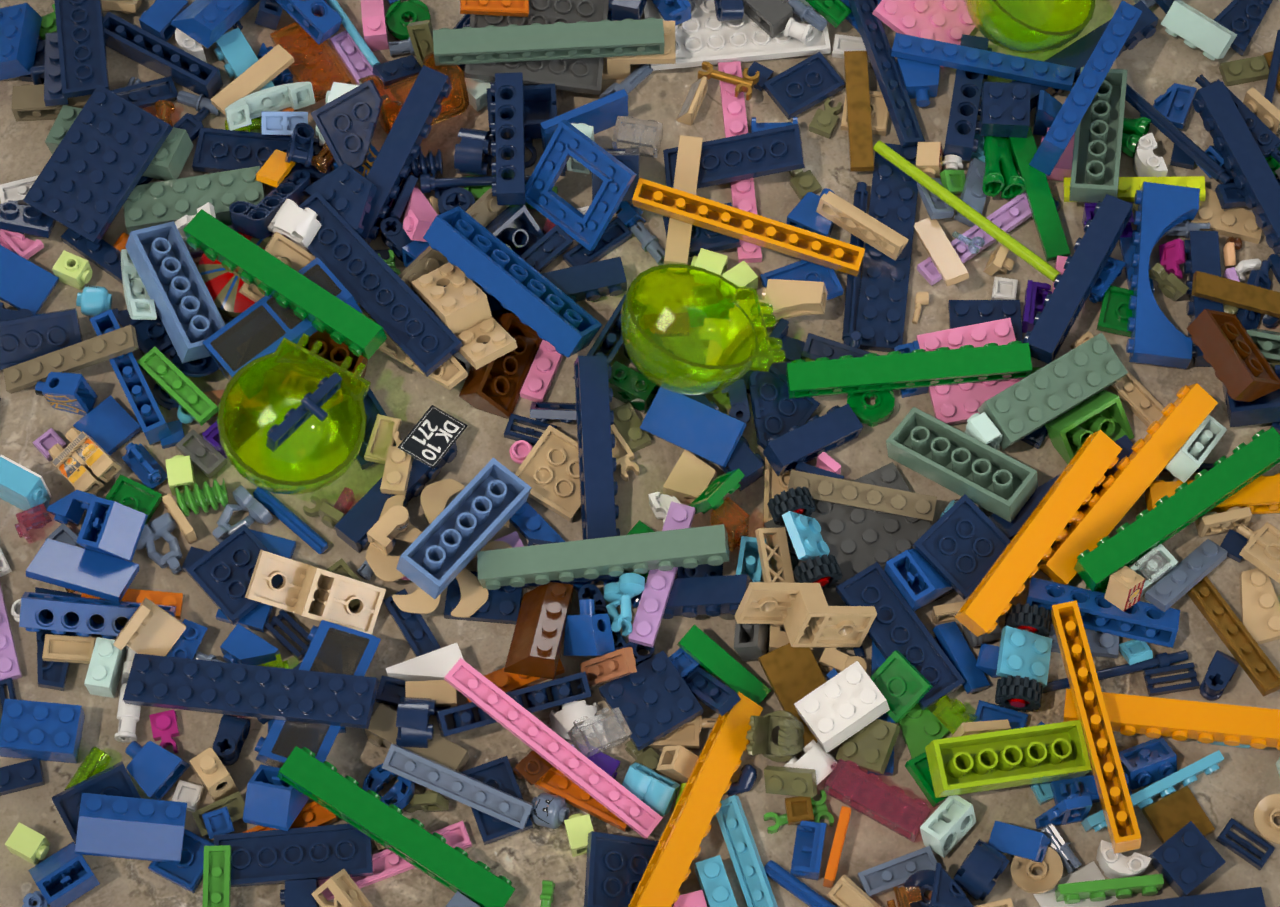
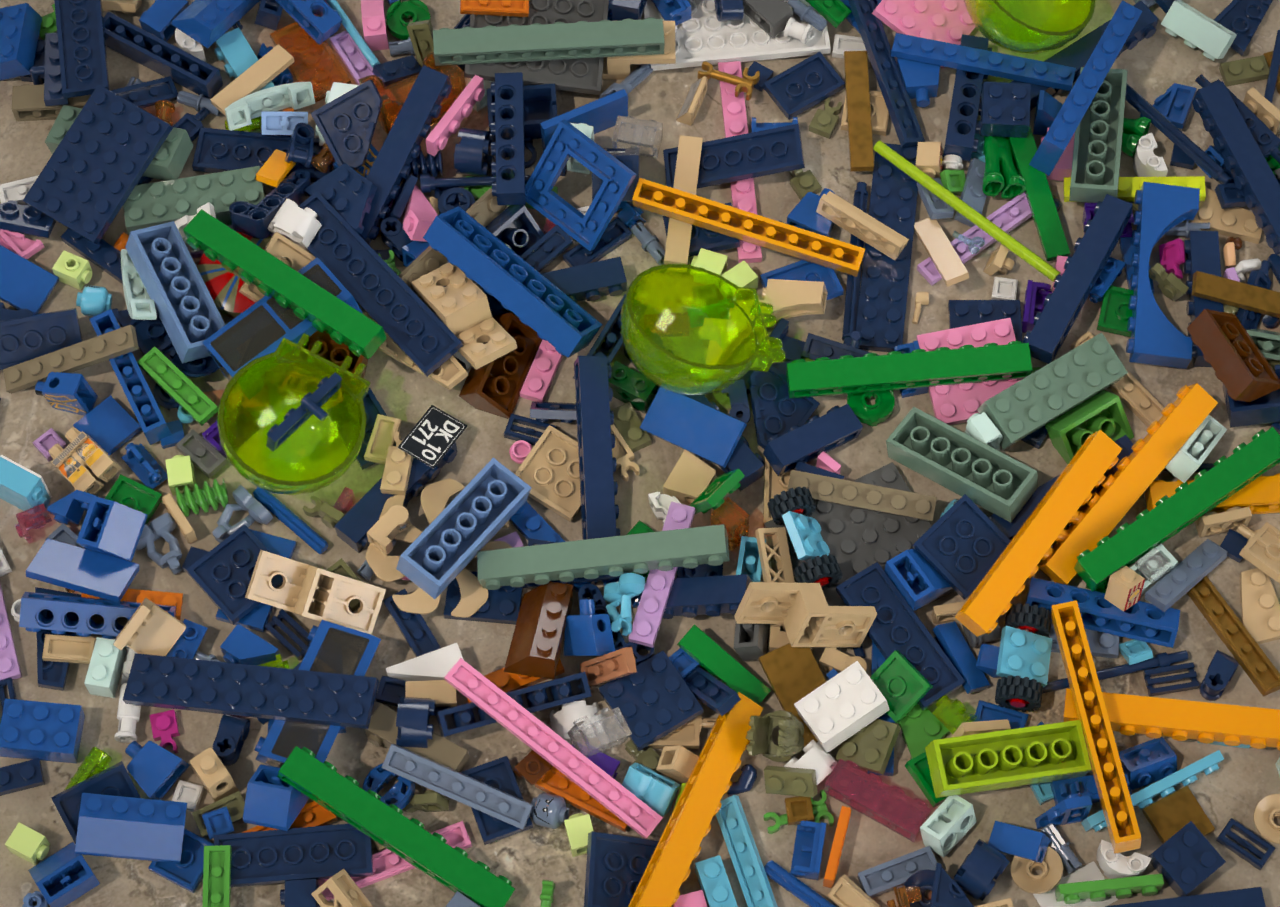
(456, 113): none -> bright pink plate

